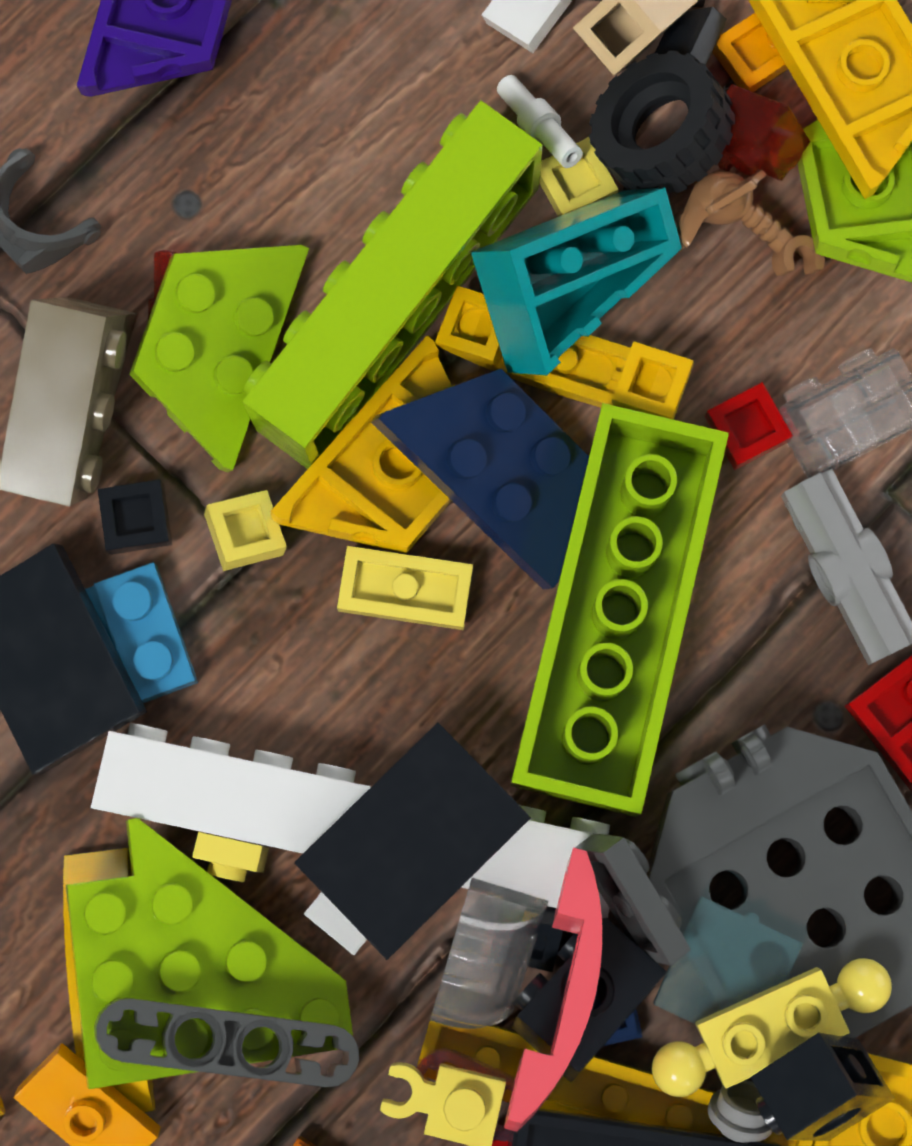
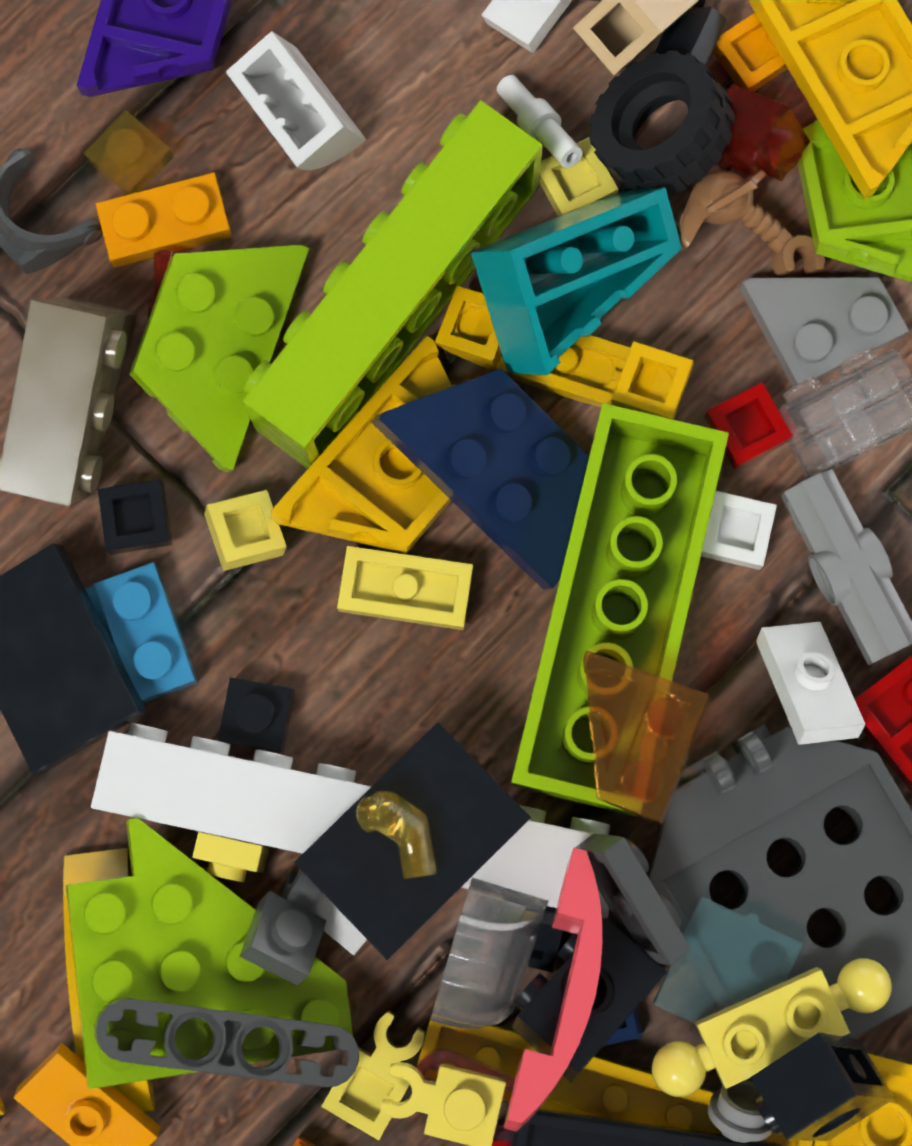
(128, 154): none -> clear yellow plate
(163, 219): none -> light orange plate
(256, 715): none -> black plate
(284, 930): none -> dark grey plate
(295, 104): none -> white brick
(361, 1096): none -> light yellow plate
(403, 824): none -> clear yellow arm
(639, 734): none -> clear orange wing
(738, 530): none -> white plate
(810, 683): none -> white plate
(822, 320): none -> light grey wing

